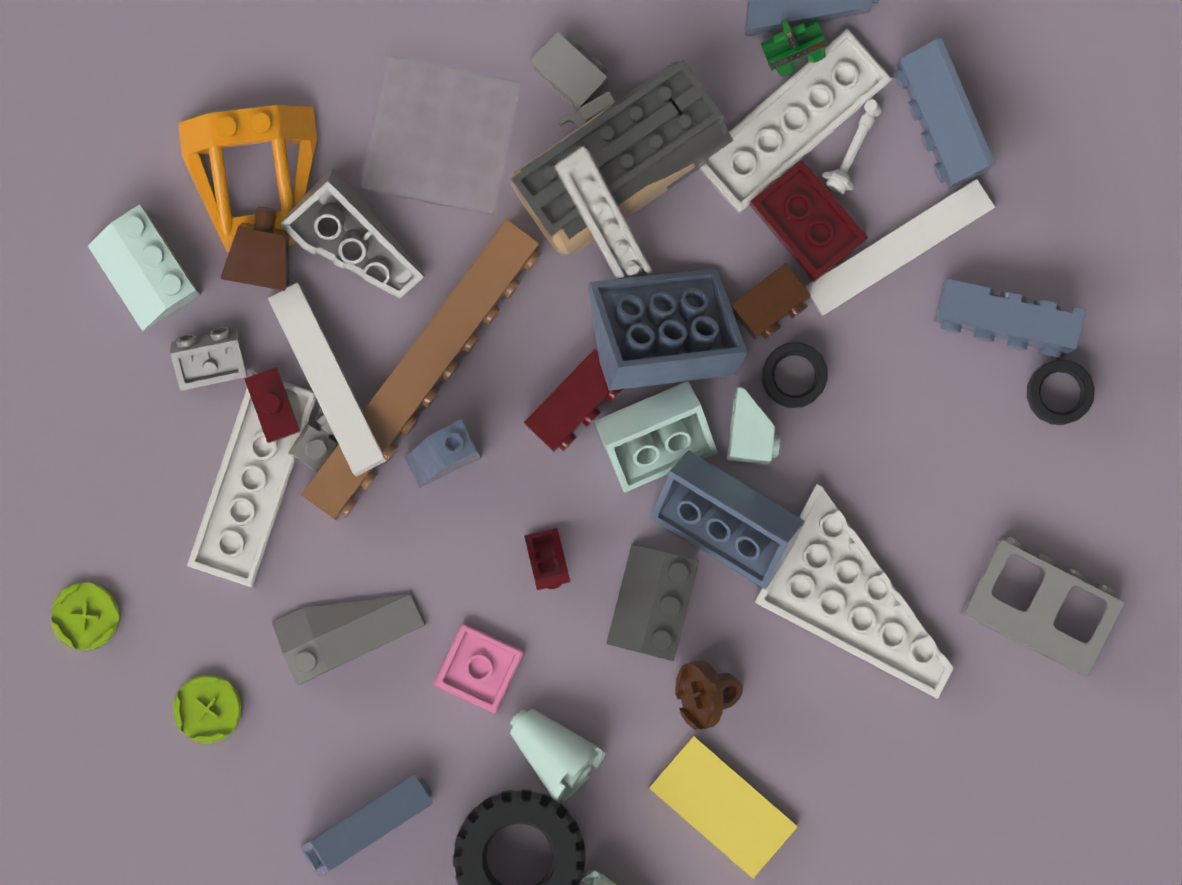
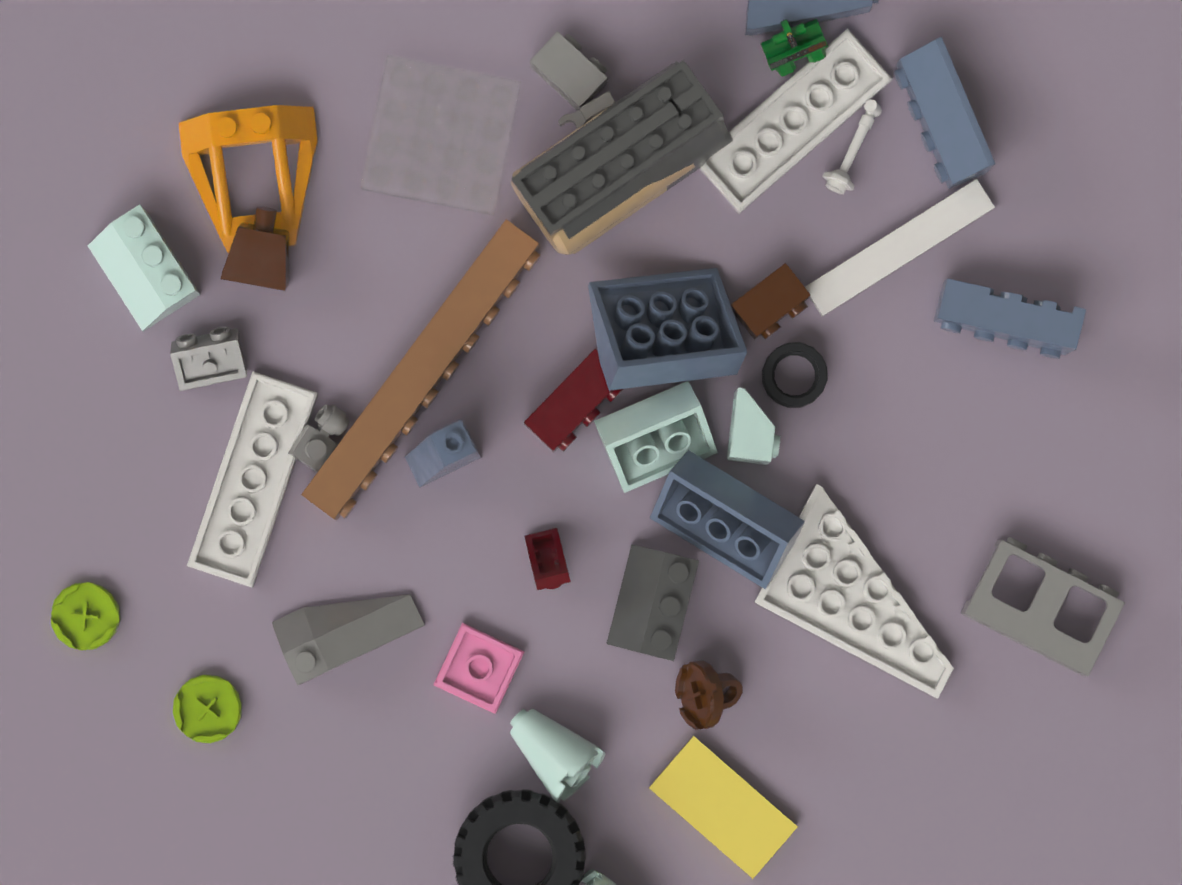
(272, 405): dark red tile -> none
(327, 380): white tile -> none
(346, 231): light grey wedge -> none
(367, 824): sand blue slope -> none
(602, 215): white tile -> none
(808, 220): dark red plate -> none
(1086, 392): black tyre -> none

